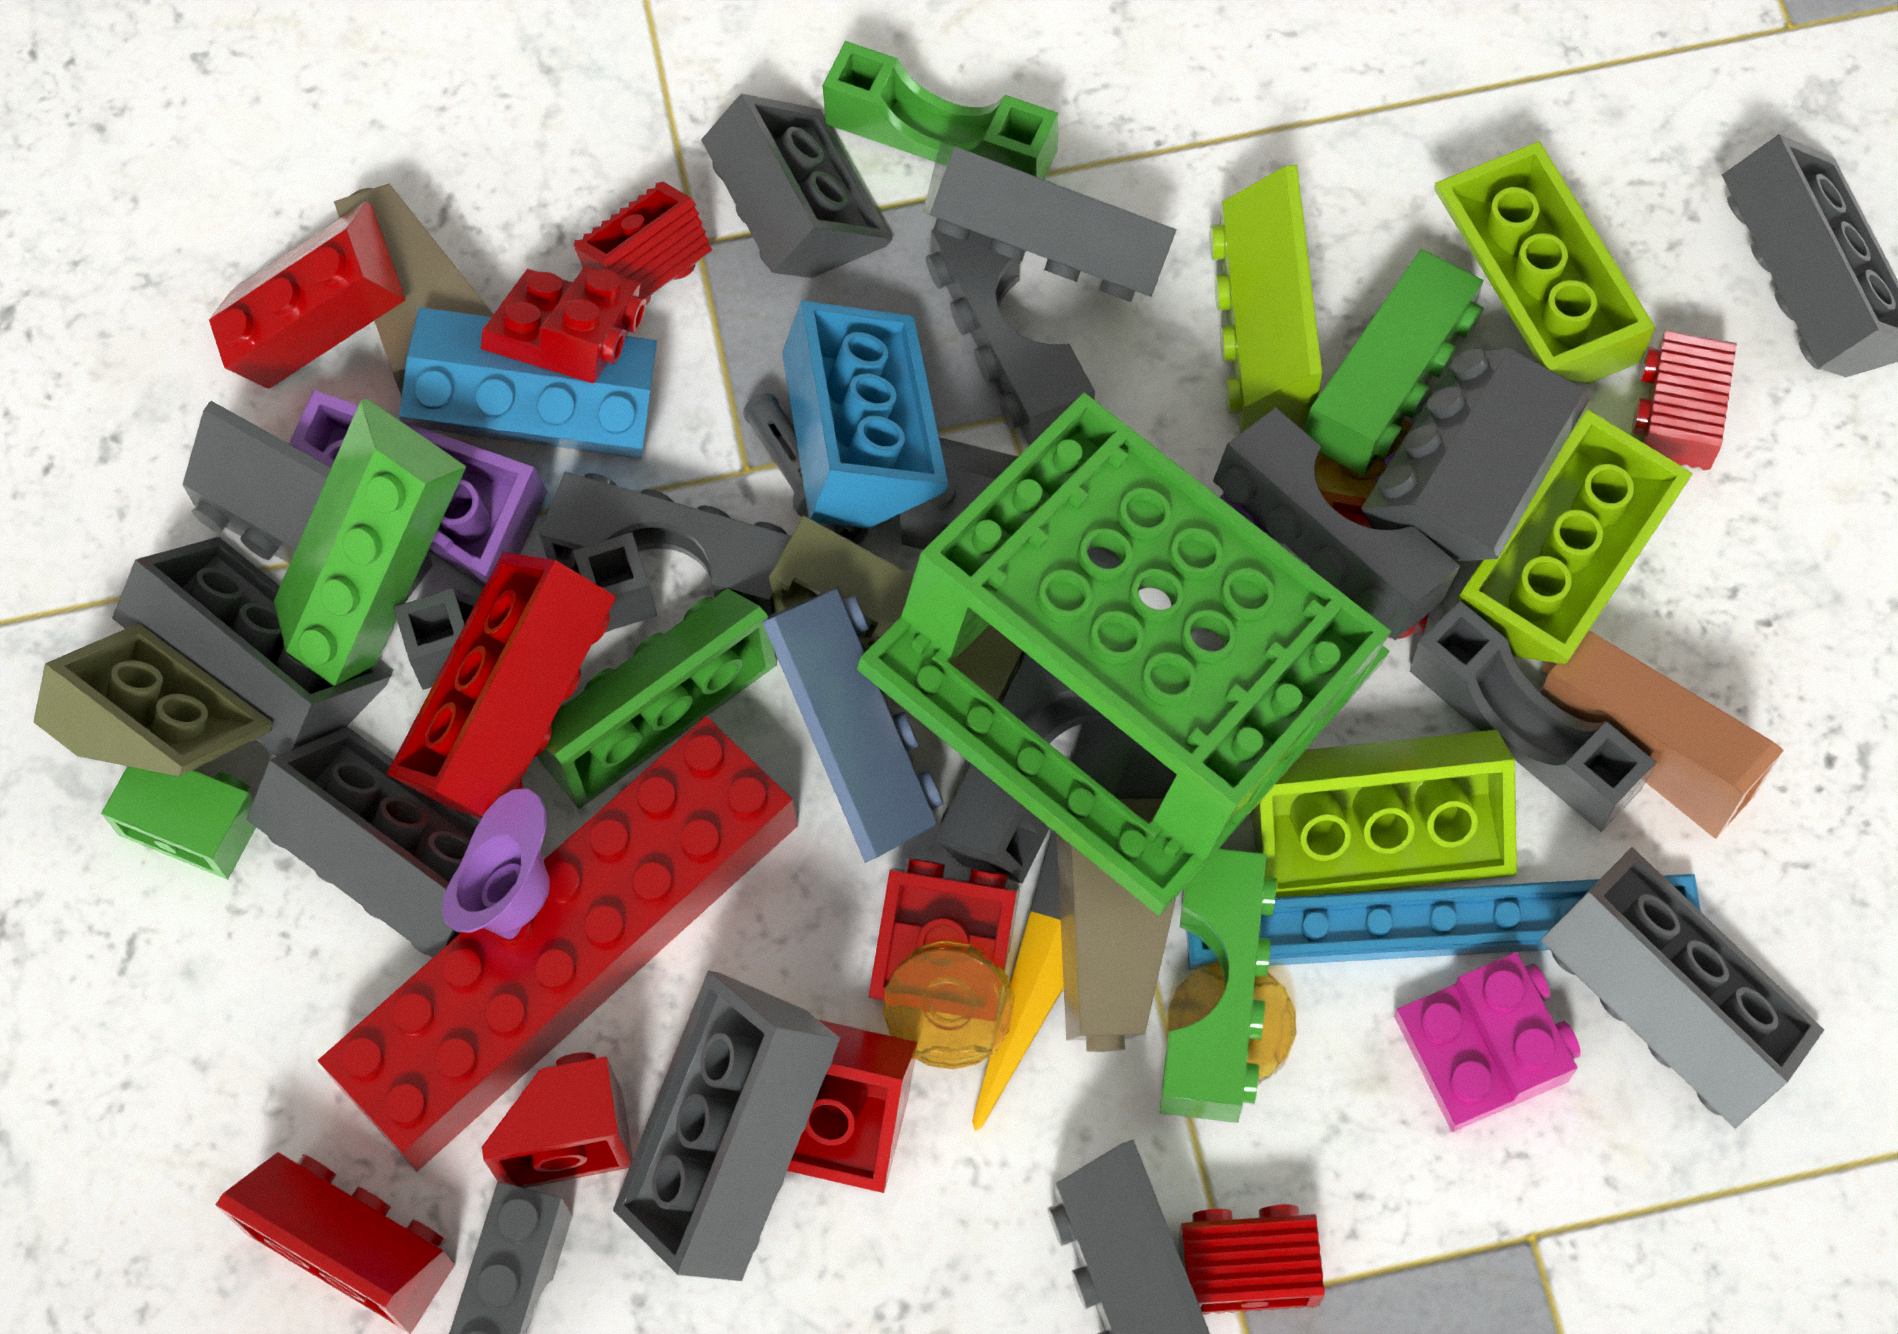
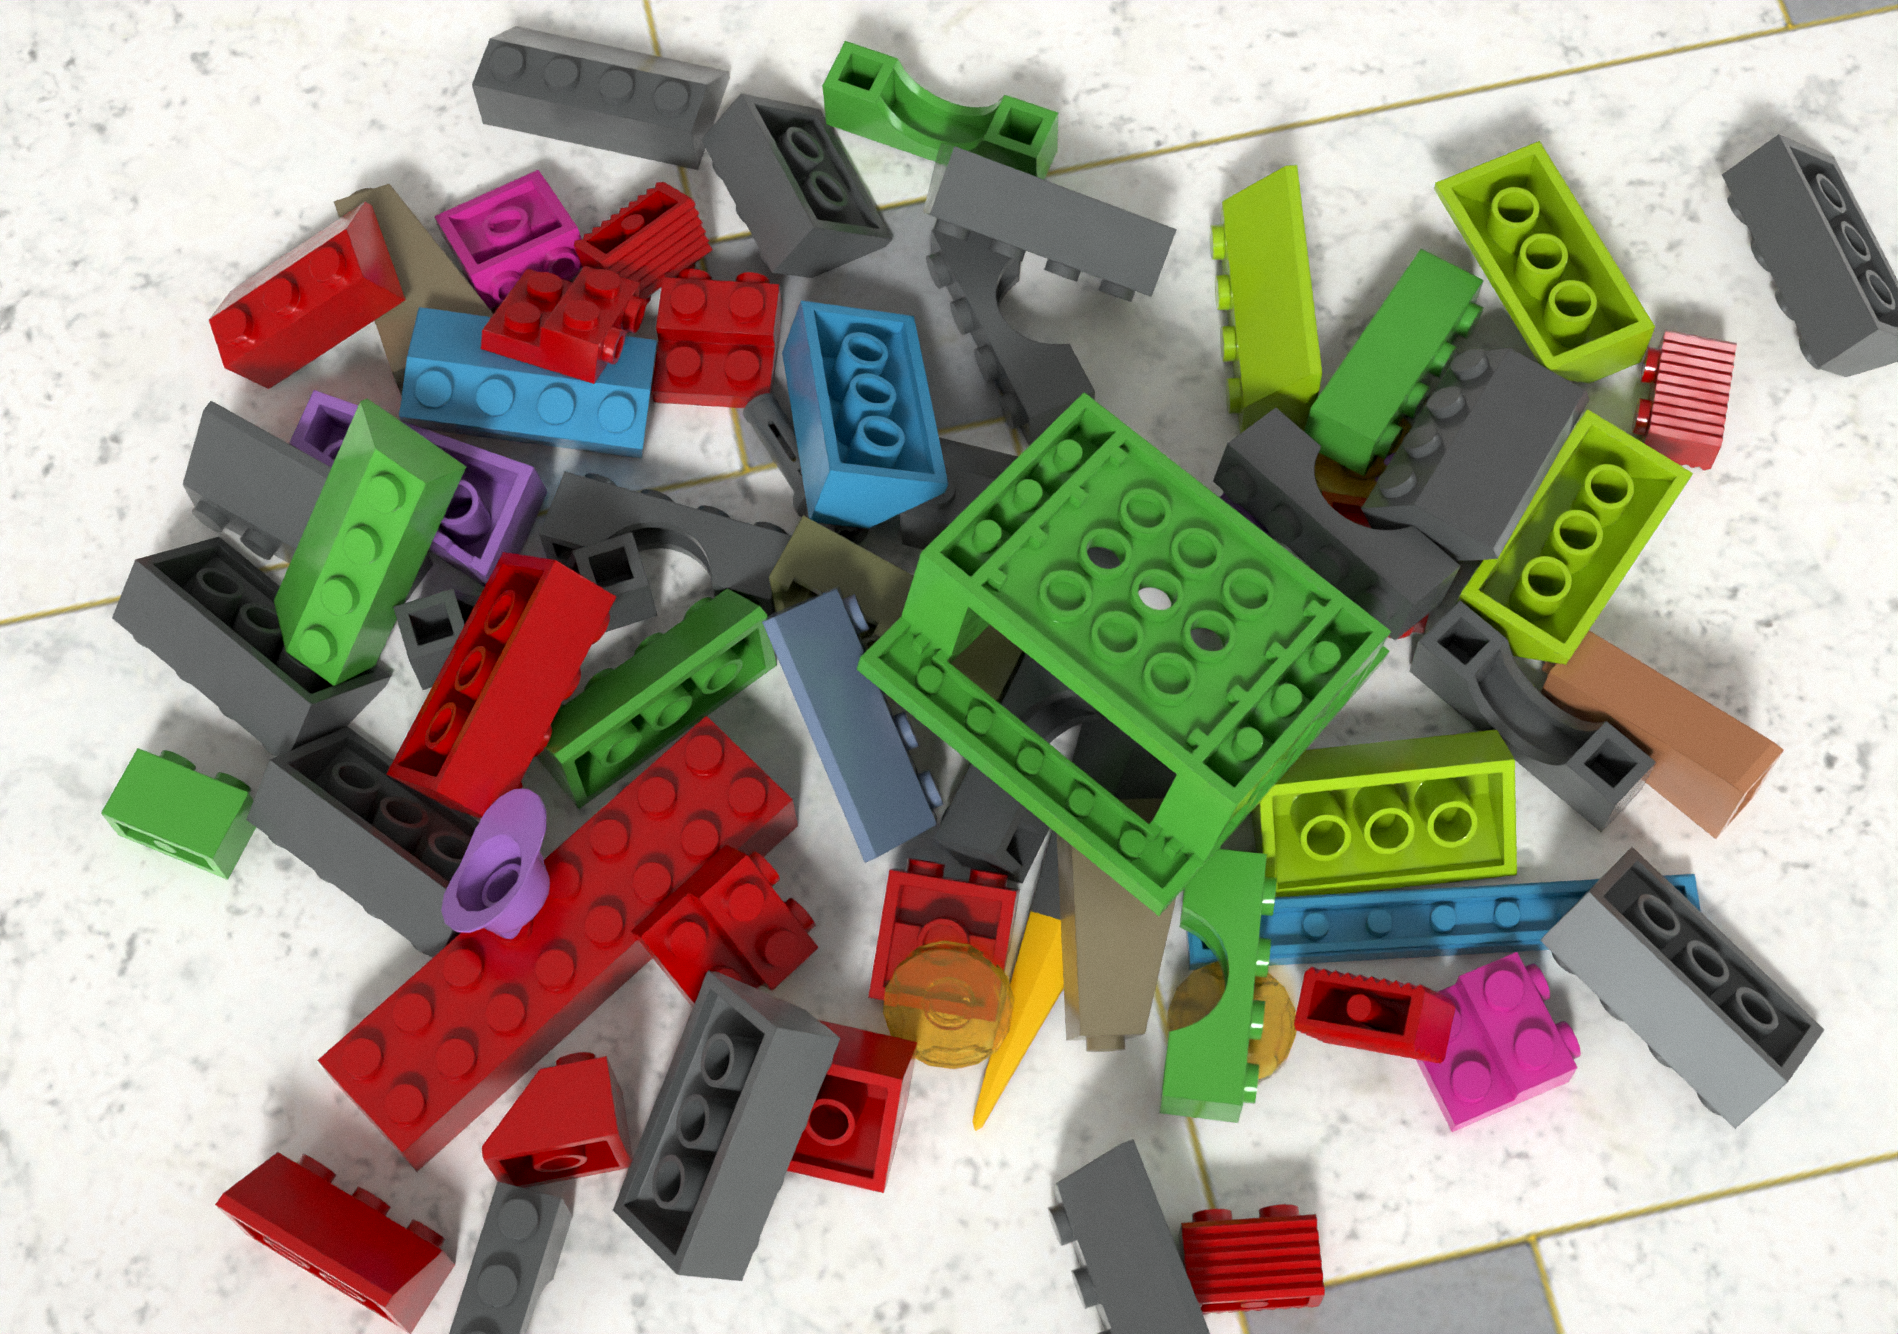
(142, 706): olive slope -> none
(509, 232): none -> dark pink plate
(598, 95): none -> dark grey slope
(716, 339): none -> red plate
(728, 924): none -> red plate
(1374, 1015): none -> red brick

